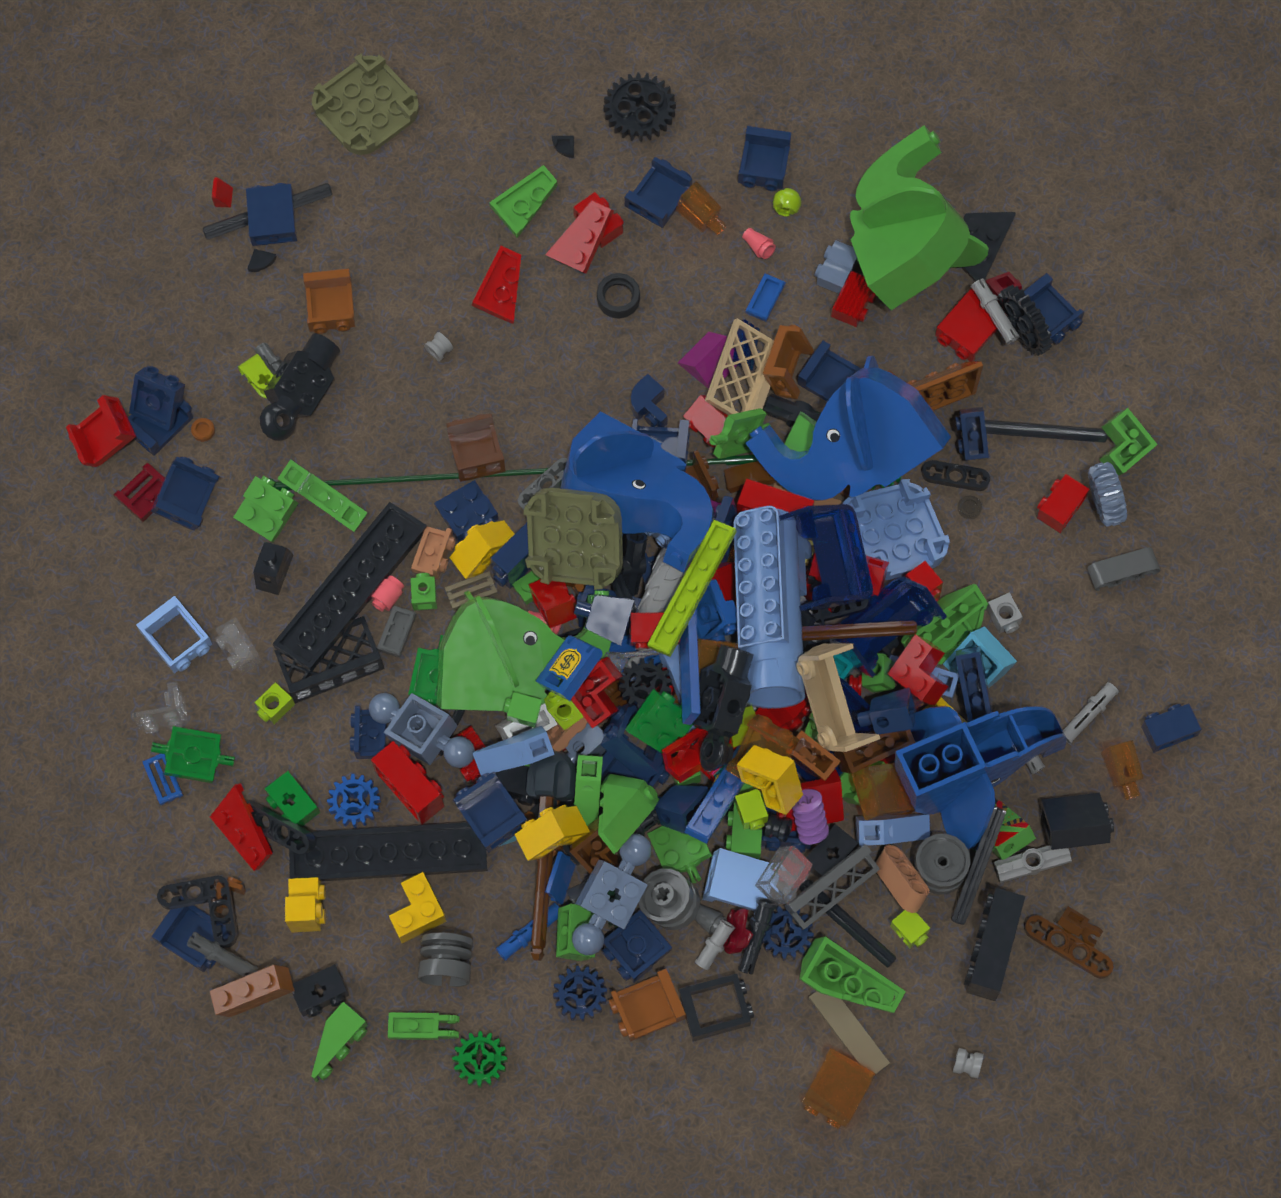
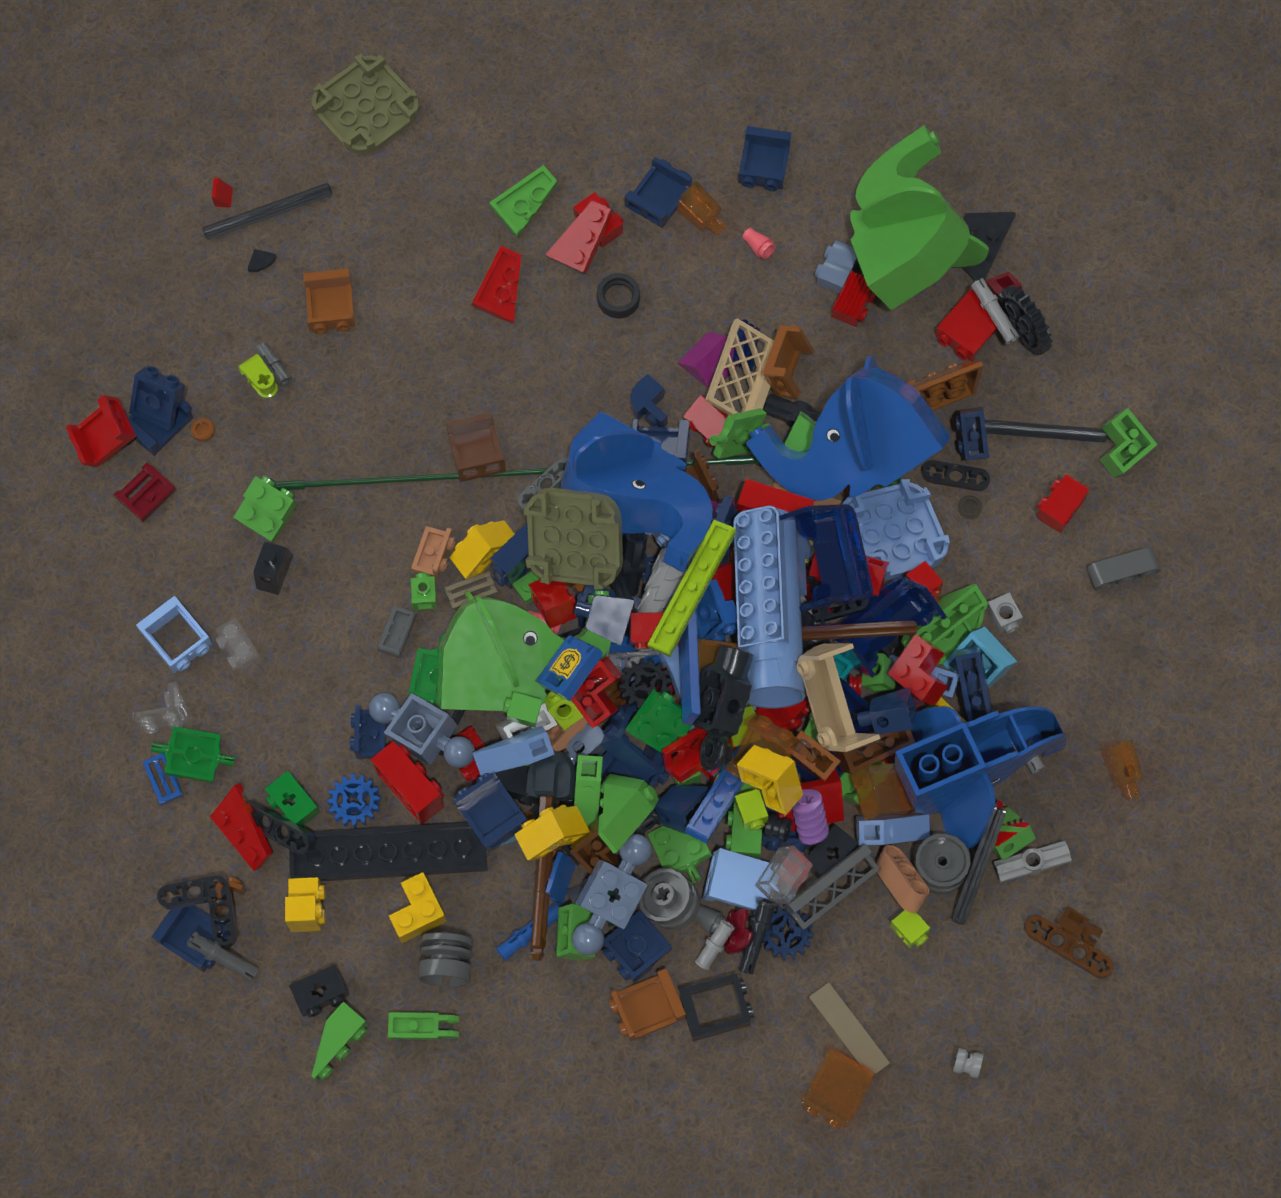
(185, 493): dark blue panel -> none
(252, 991): dark orange brick -> none
(271, 214): dark blue panel -> none
(274, 694): lime brick -> none
(298, 386): black brick -> none
(322, 495): bright green slope -> none
(341, 673): black fence -> none
(349, 586): black plate -> none
(387, 593): coral brick -> none
(438, 346): light grey wheel -> none
(465, 509): dark blue plate -> none
(491, 1059): green gear -> none
(564, 145): black tile -> none
(590, 992): dark blue gear -> none
(639, 107): black gear -> none
(754, 471): reddish brown slope -> none
(765, 297): blue tile -> none
(786, 202): lime piece -> none
(825, 372): dark blue panel -> none
(843, 976): bright green wedge -> none
(854, 928): black axle -> none
(994, 949): black brick -> none
(1057, 311): dark blue panel -> none
(1076, 821): black brick -> none
(1107, 494): sand blue gear -> none
(1107, 694): light grey pin -> none
(1170, 727): dark blue brick -> none

